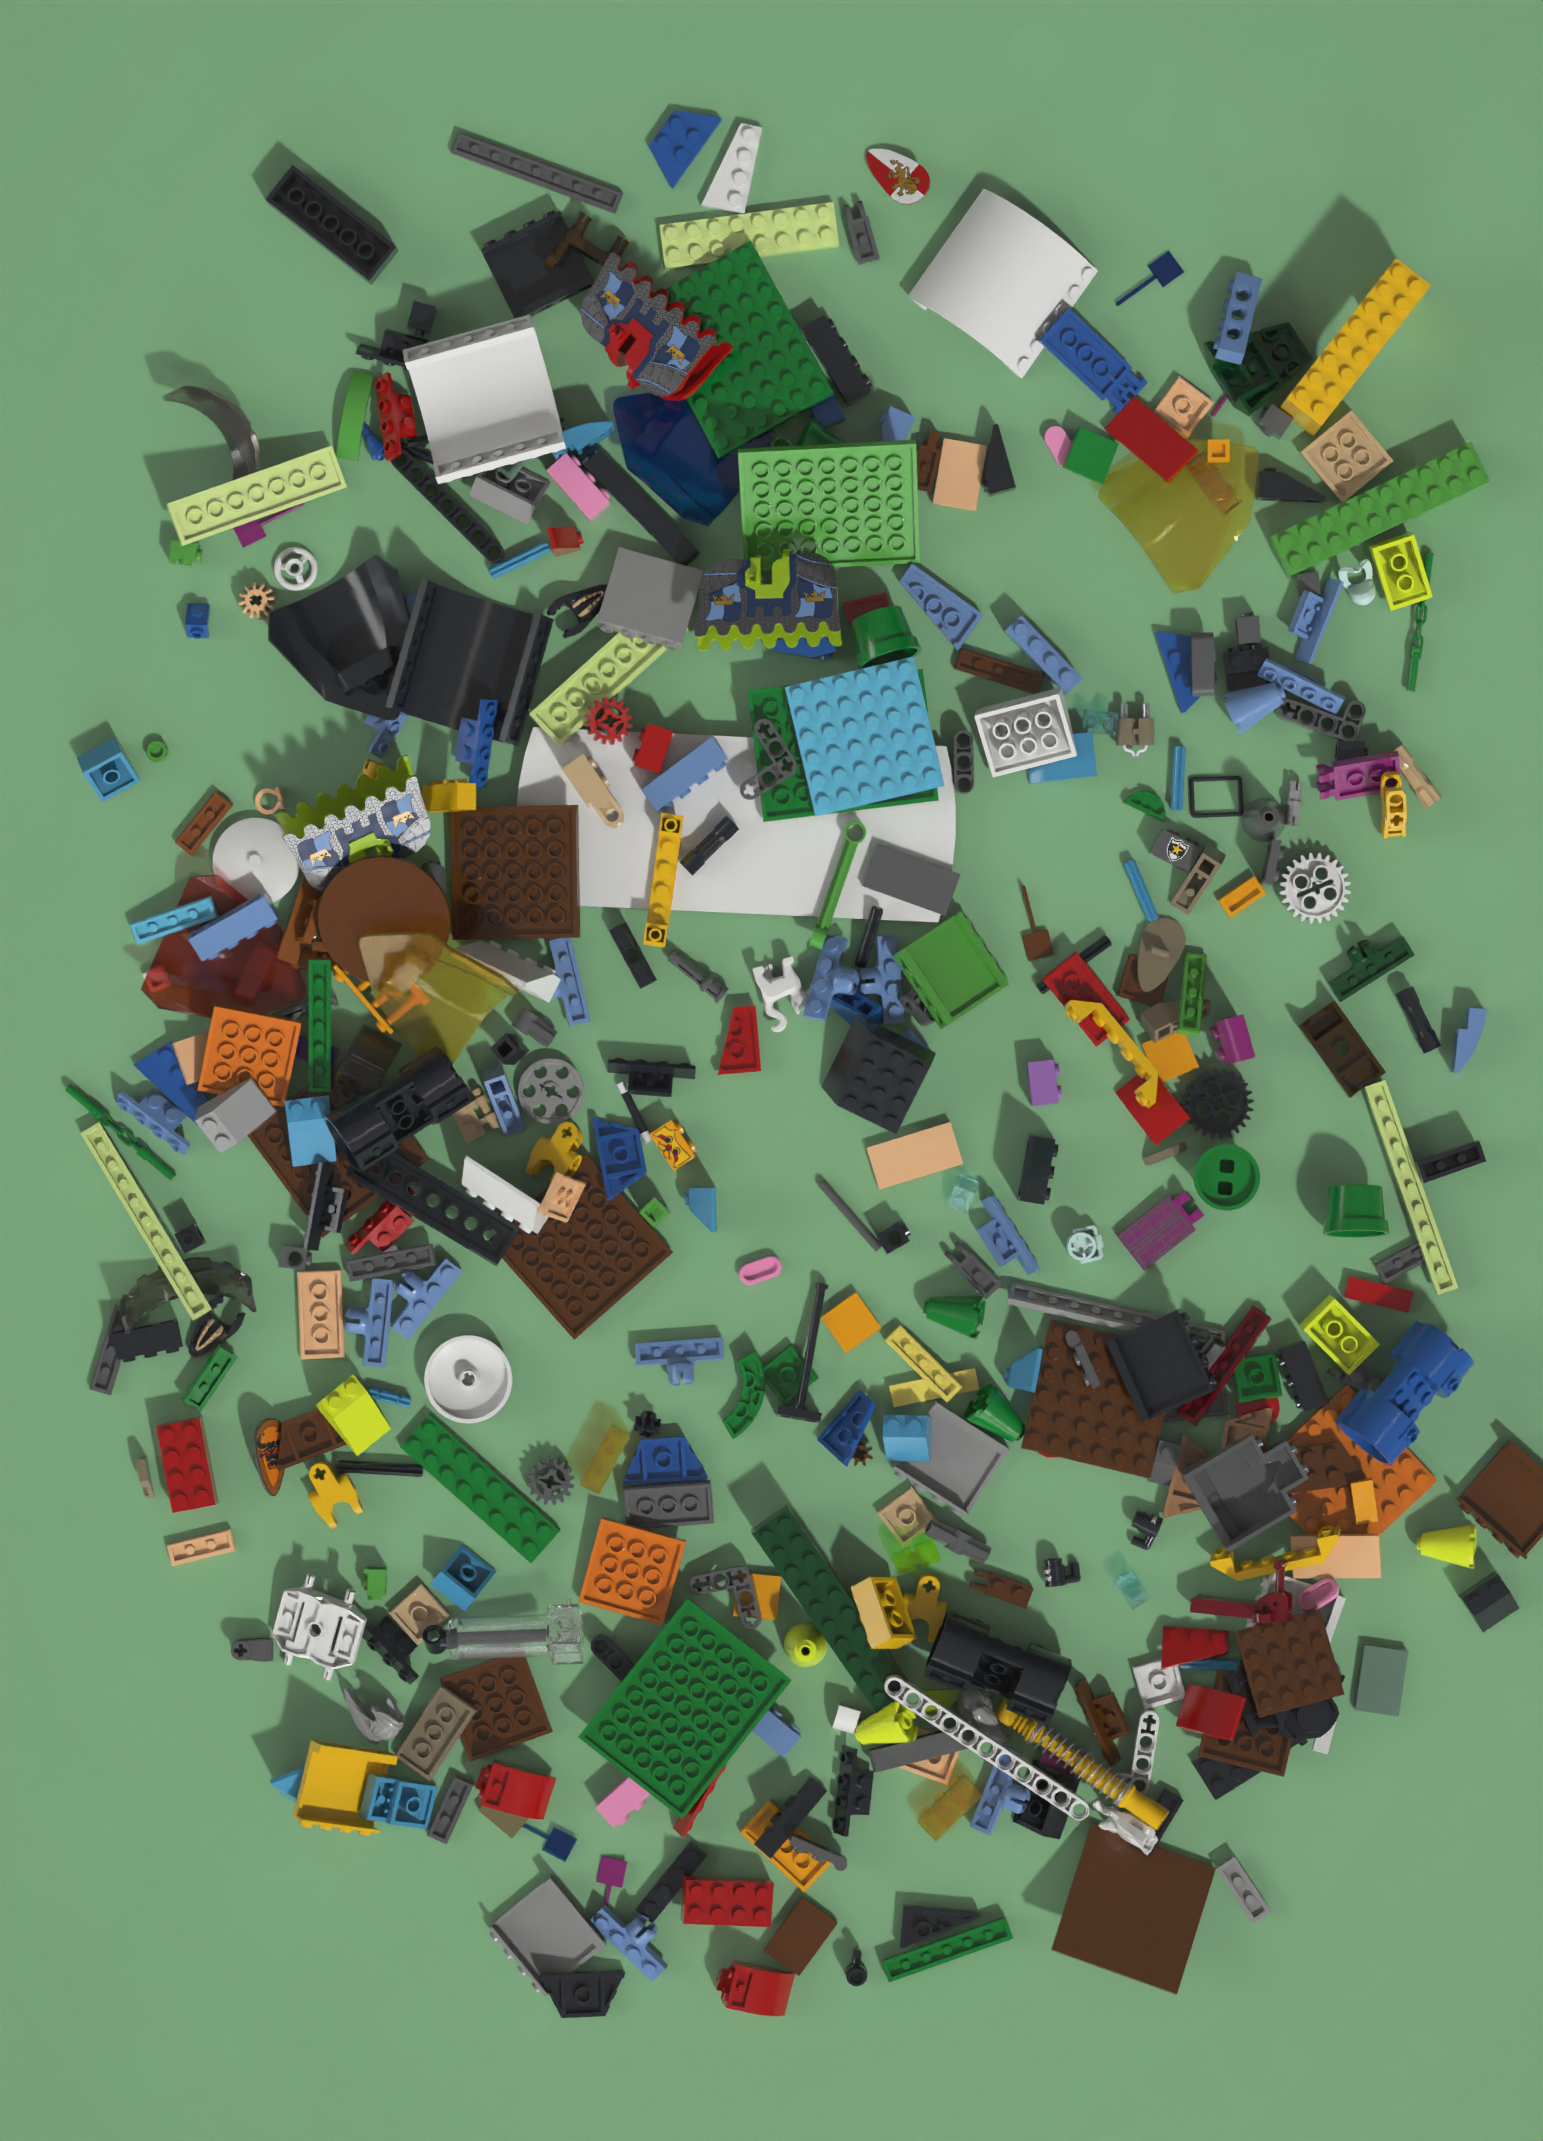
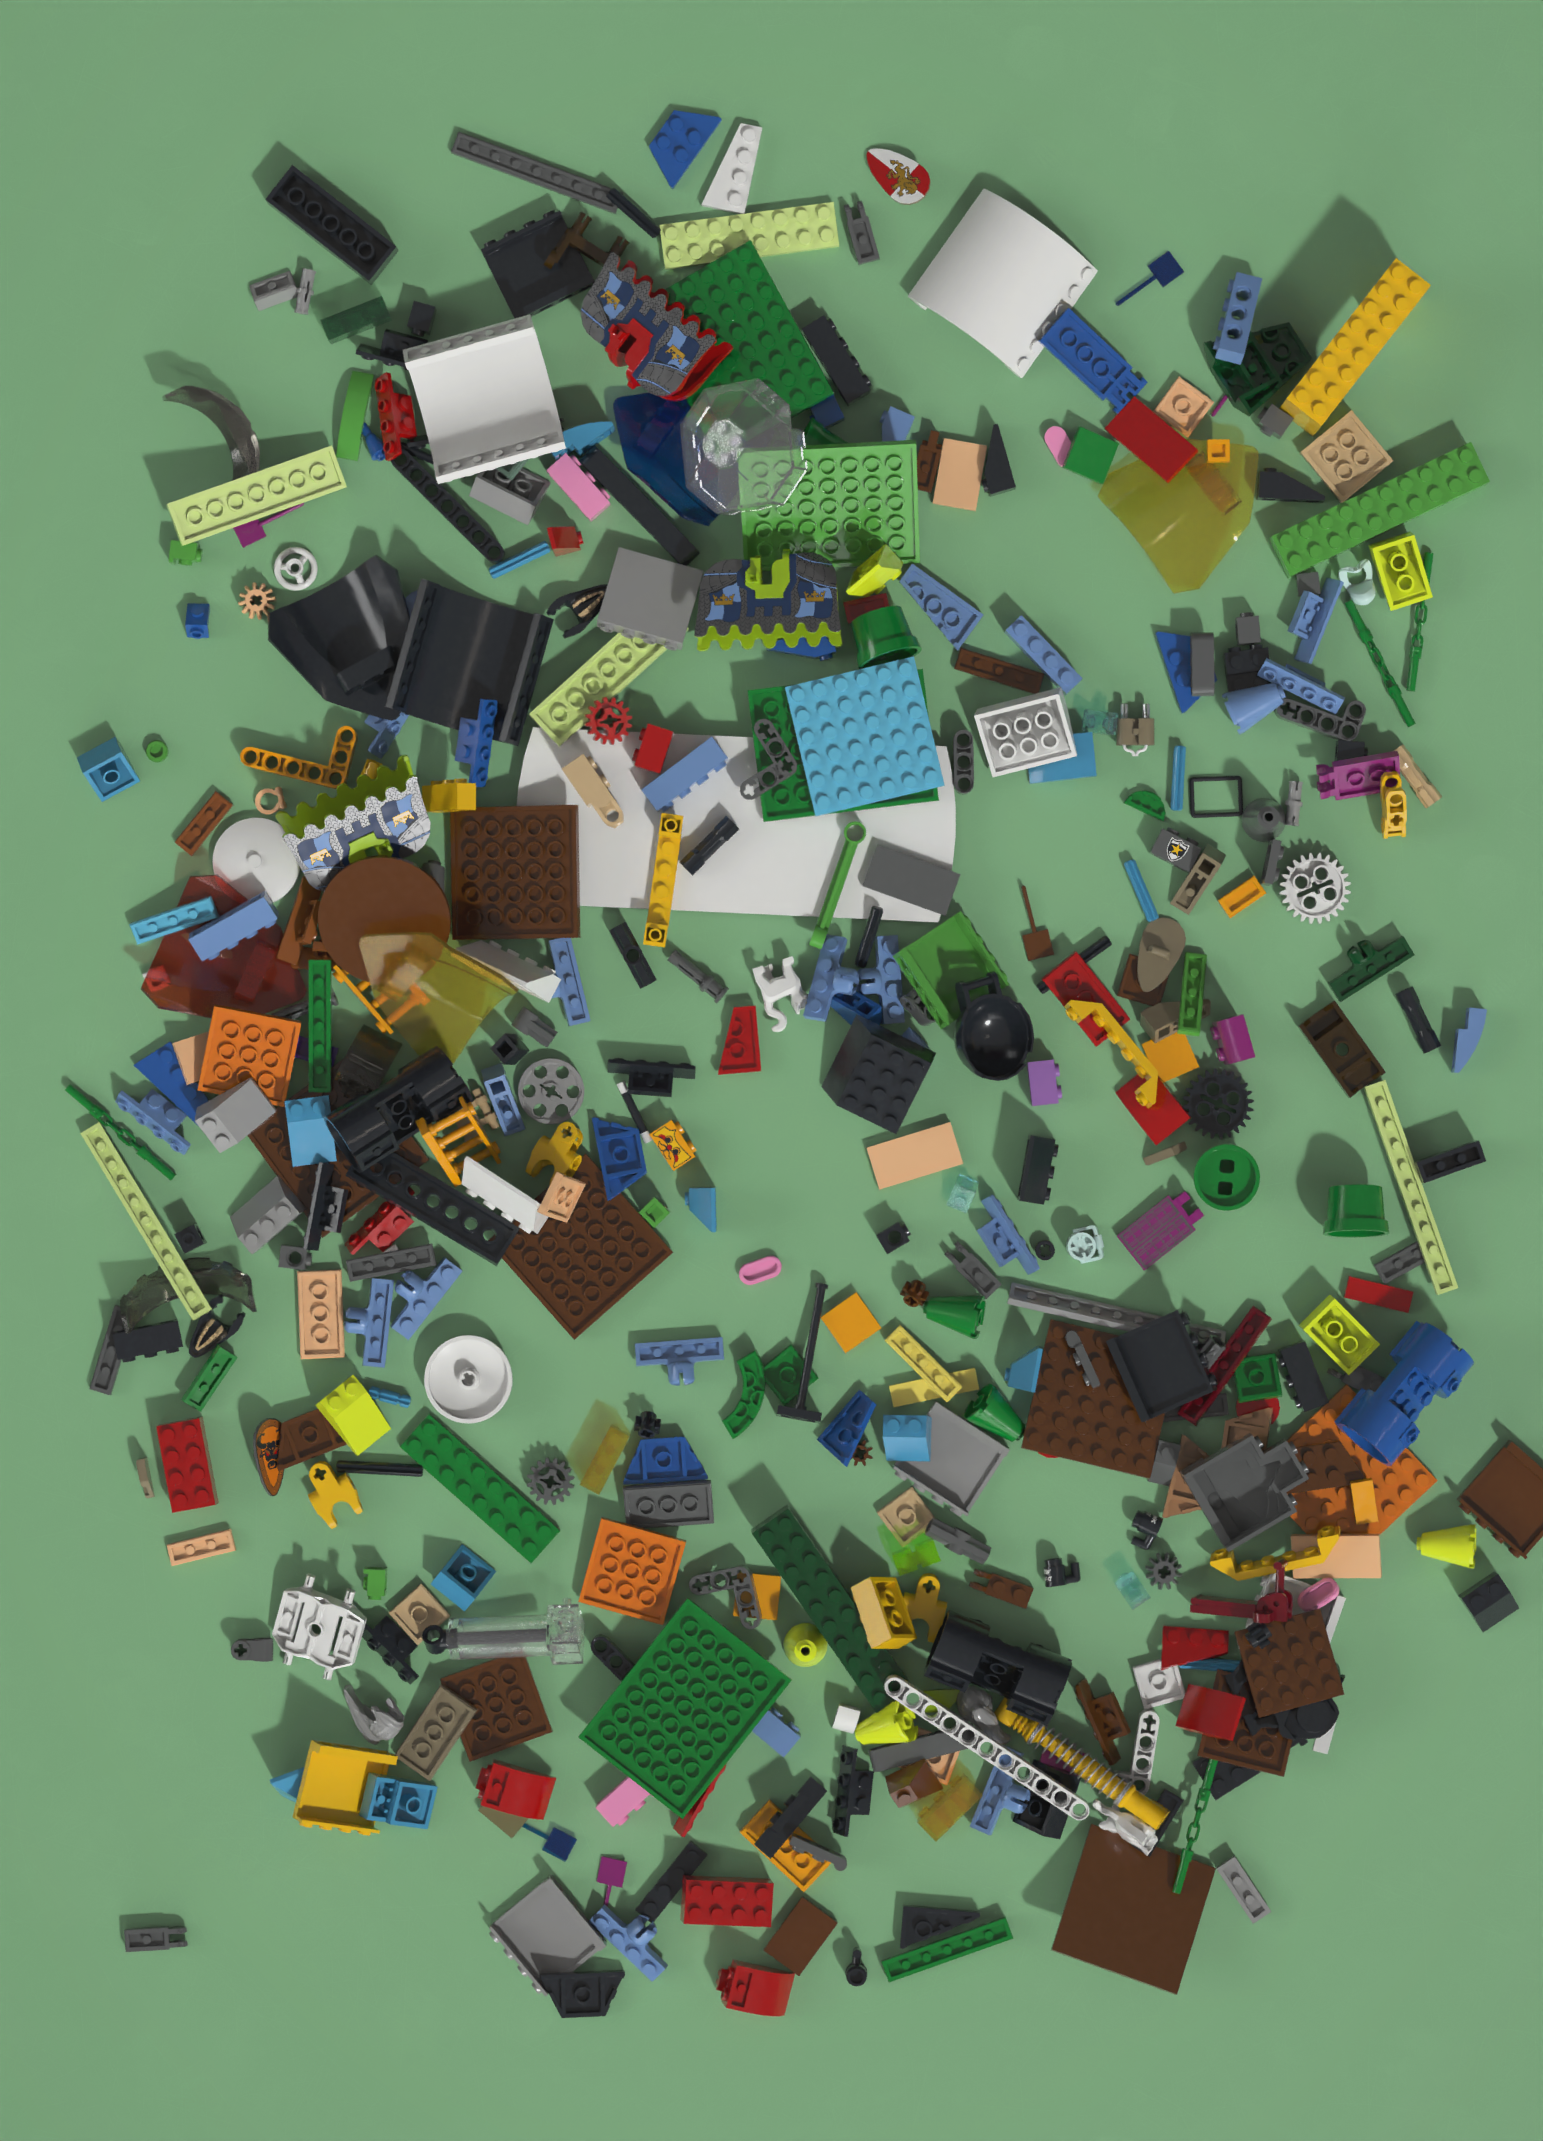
(153, 1938): none -> dark grey hinge
(266, 1214): none -> light grey slope
(274, 290): none -> light grey slope
(305, 291): none -> light grey pin
(305, 766): none -> light orange beam
(356, 320): none -> clear green brick
(438, 1144): none -> light orange fence
(450, 1809): dark grey tile -> none
(633, 213): none -> black axle
(741, 448): none -> clear windscreen
(850, 1216): dark grey bar -> none
(875, 572): none -> neon yellow slope
(912, 1783): none -> reddish brown slope
(914, 1293): none -> reddish brown gear
(992, 1031): none -> black windscreen
(1051, 1249): none -> black bush
(1167, 1576): none -> dark grey gear
(1187, 1853): none -> green piece
(1258, 1635): none -> black gear
(1381, 1680): sand green tile -> none
(1394, 690): none -> green piece

